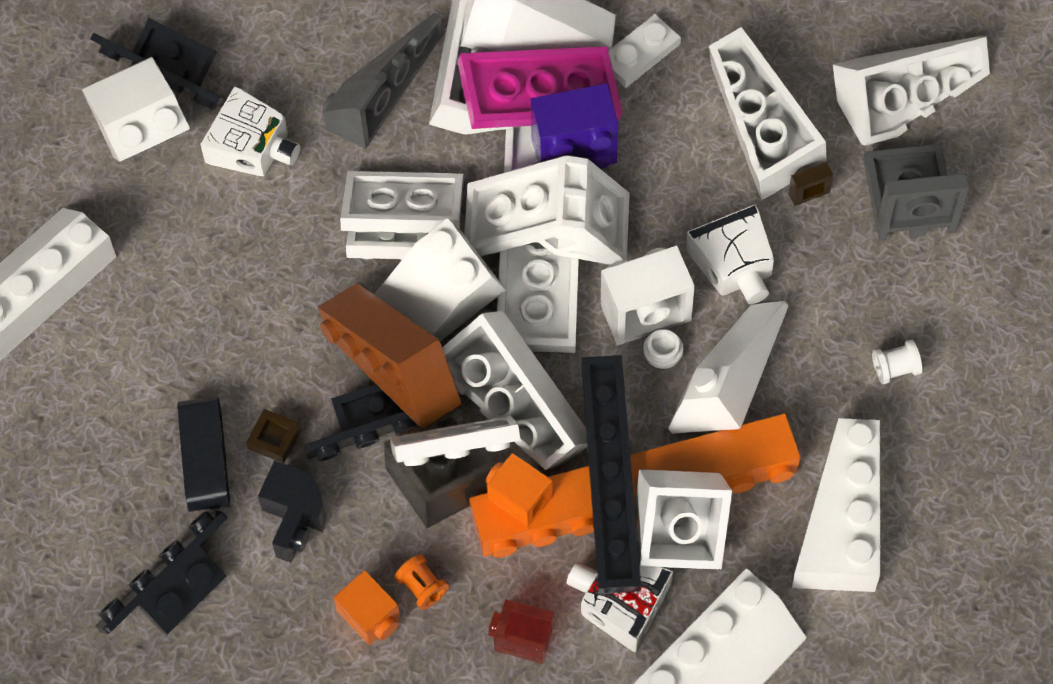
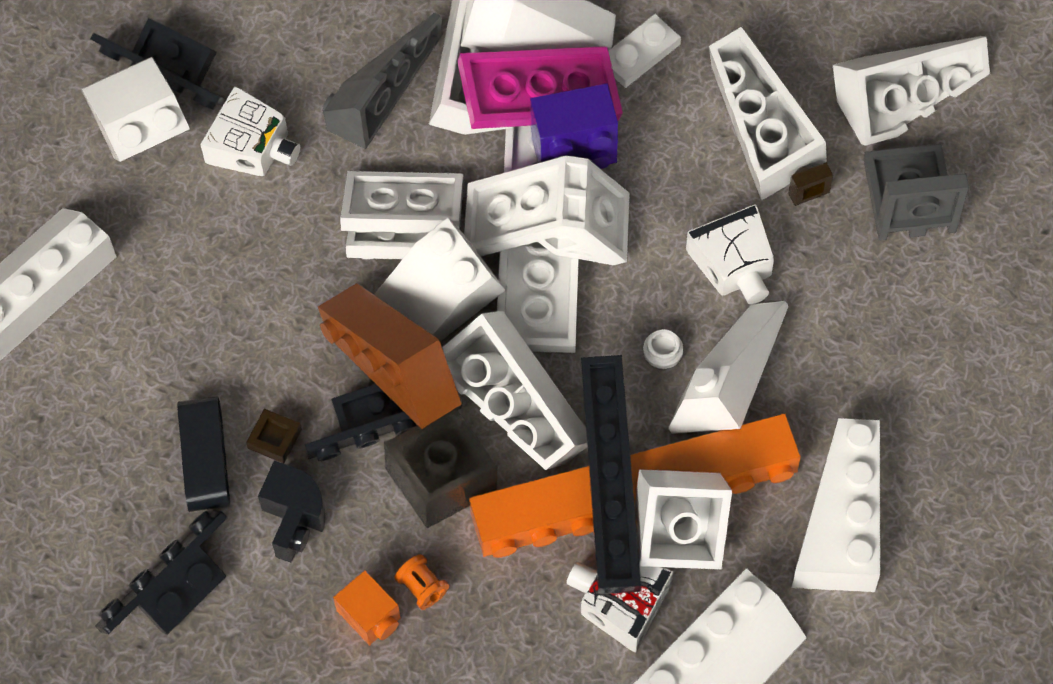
(455, 440): white plate -> none
(519, 489): orange brick -> none
(522, 631): clear red brick -> none
(646, 294): white brick -> none
(897, 361): white bush -> none

